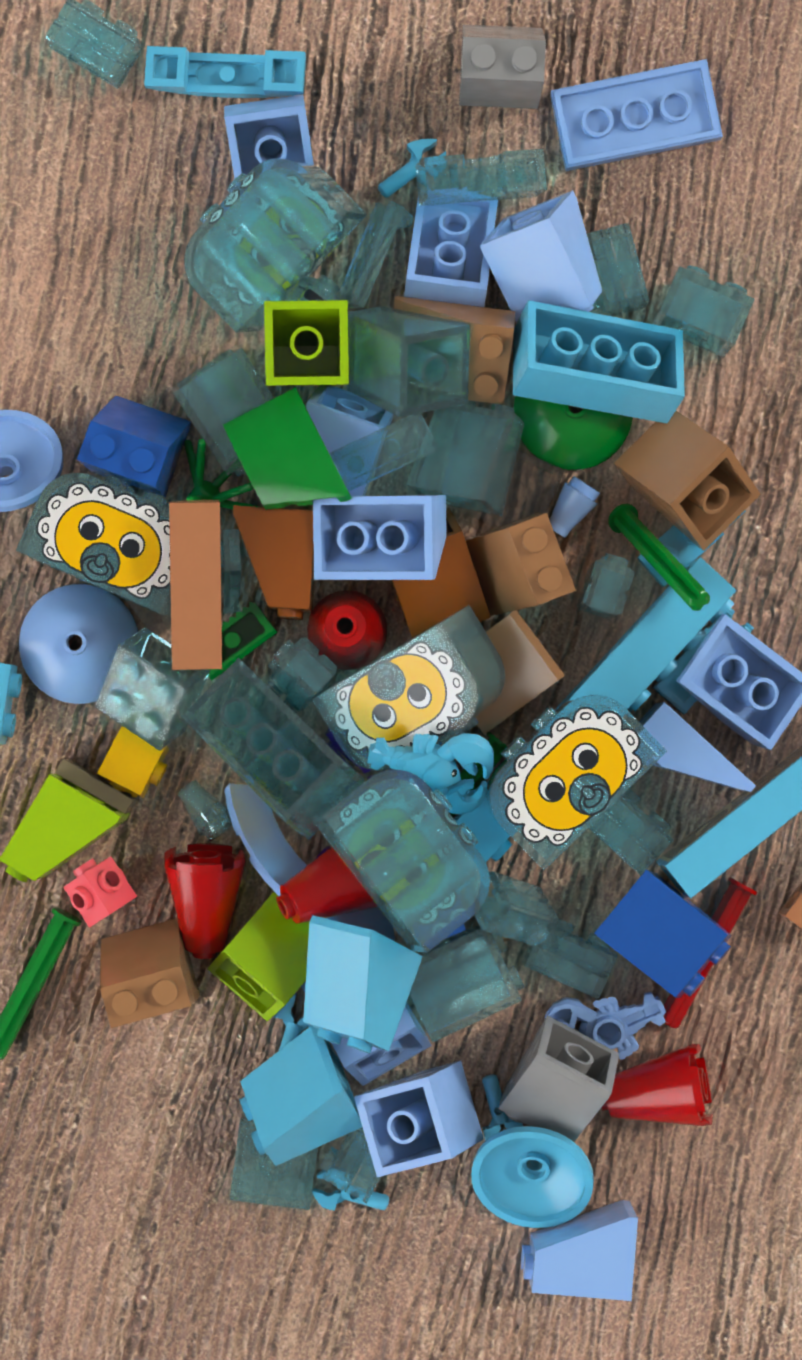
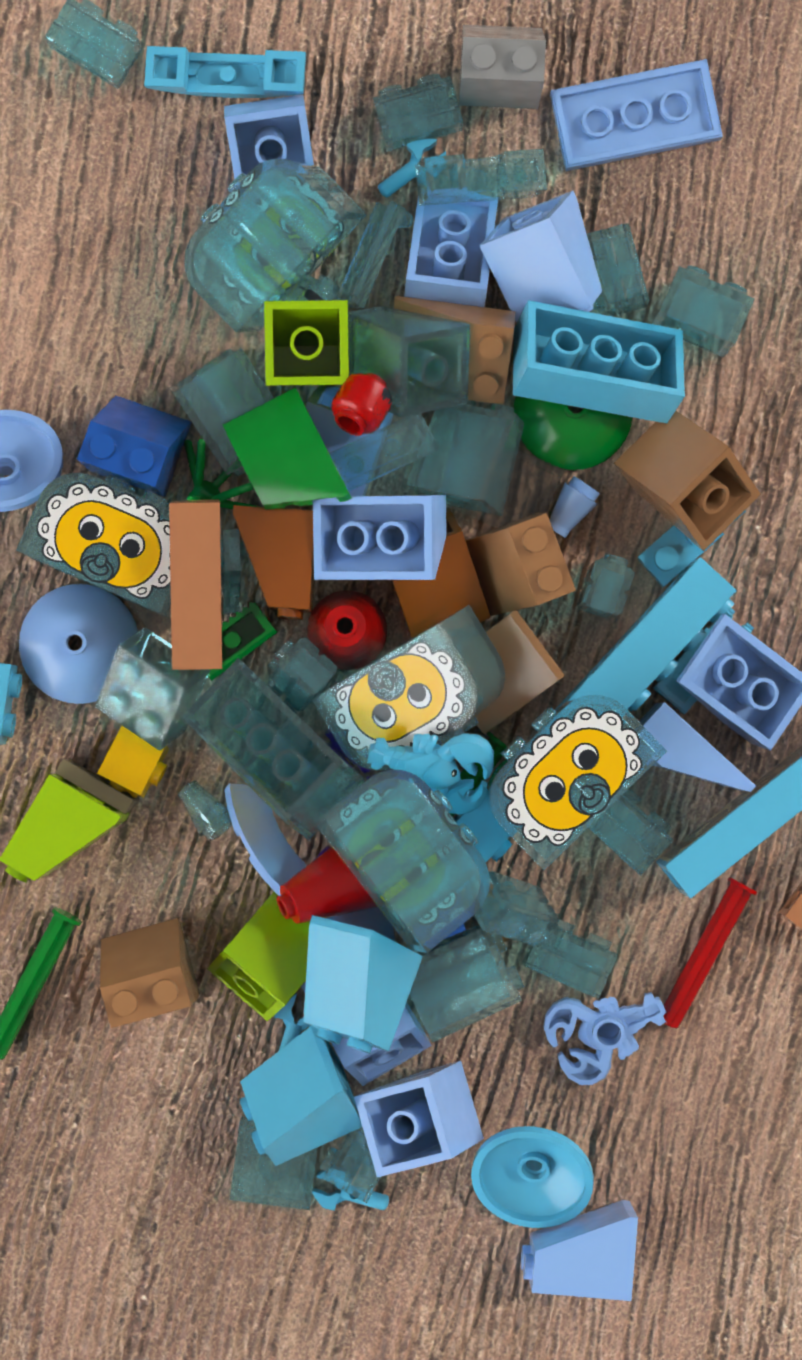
(99, 890): coral brick -> none
(204, 894): red cone -> none
(361, 404): none -> red head
(417, 111): none -> clear light blue brick
(493, 1095): medium azure bar -> none
(560, 1080): light grey slope -> none
(625, 520): green axle -> none
(664, 935): blue slope -> none
(664, 1090): red cone -> none

